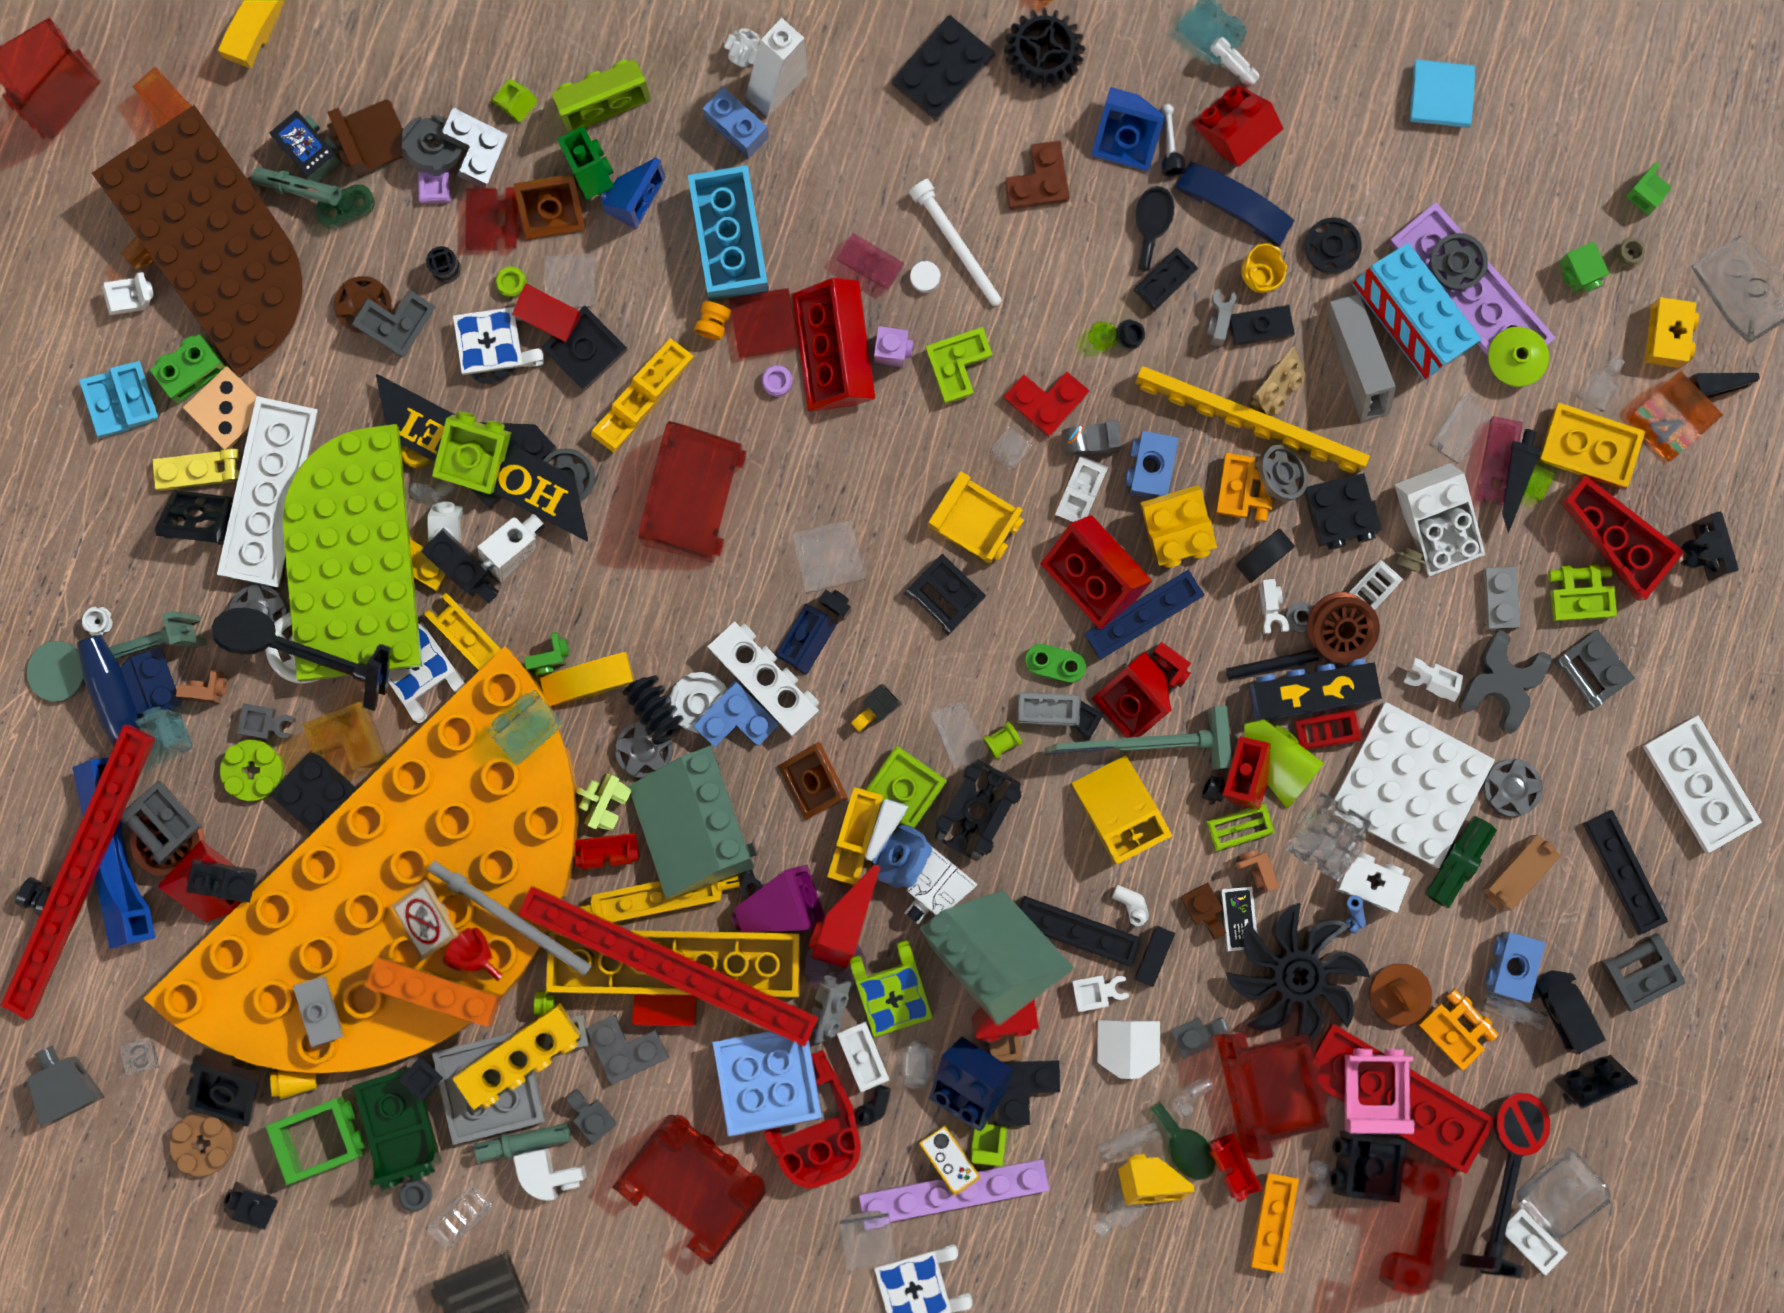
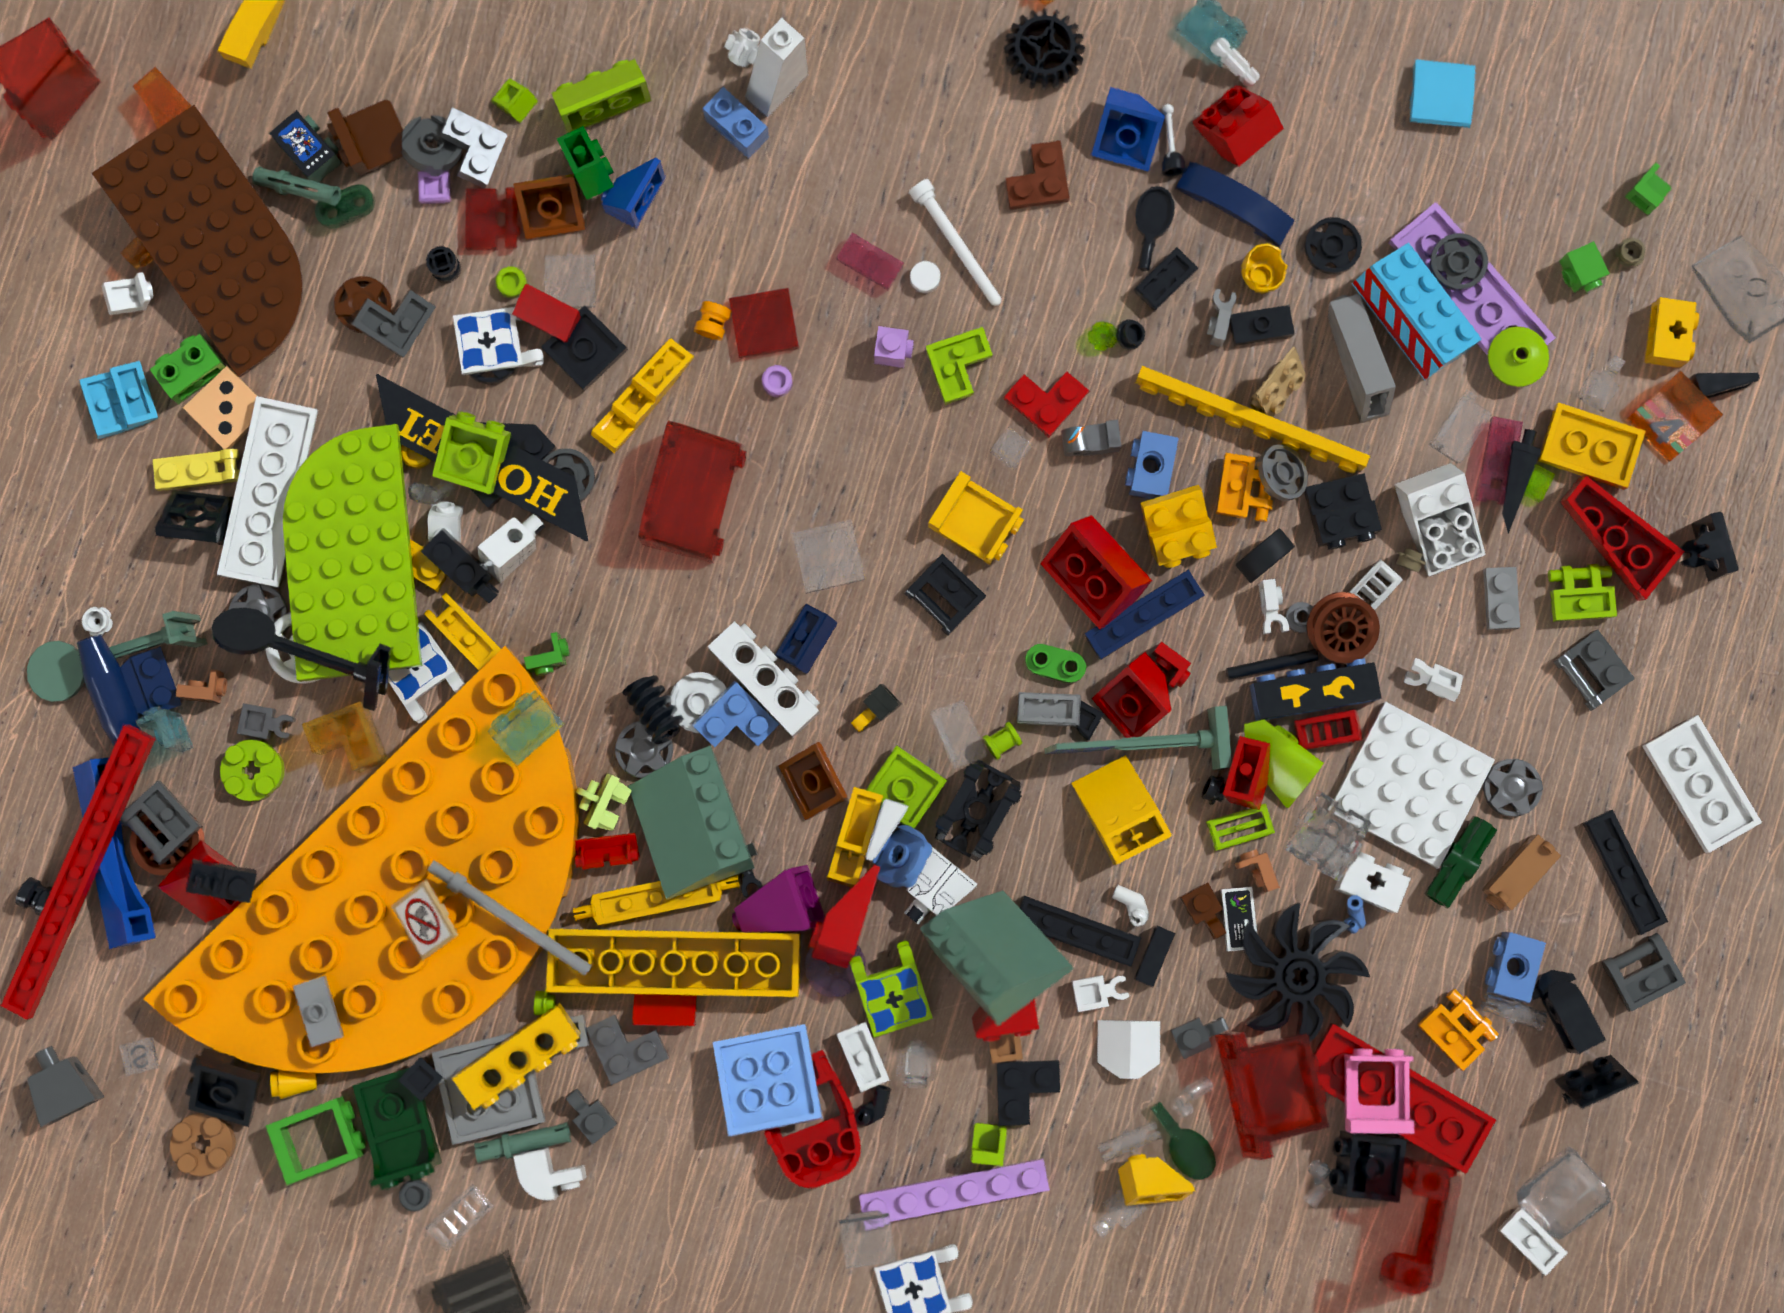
(249, 1206): black bracket -> none
(313, 791): black plate -> none
(434, 991): orange brick -> none
(470, 953): red piece -> none
(587, 679): yellow slope -> none
(668, 966): red plate -> none
(693, 1184): clear red windscreen -> none
(728, 233): medium azure brick -> none
(833, 344): red slope -> none
(834, 999): light grey hinge -> none
(836, 603): black plate -> none
(943, 67): black plate -> none
(949, 1161): tile -> none
(970, 1083): dark blue slope -> none
(1081, 489): white slope -> none
(1232, 1159): red hinge -> none
(1274, 1222): light orange plate -> none
(1400, 994): dark orange tile -> none
(1505, 681): dark grey piece -> none
(1522, 1130): black piece -> none

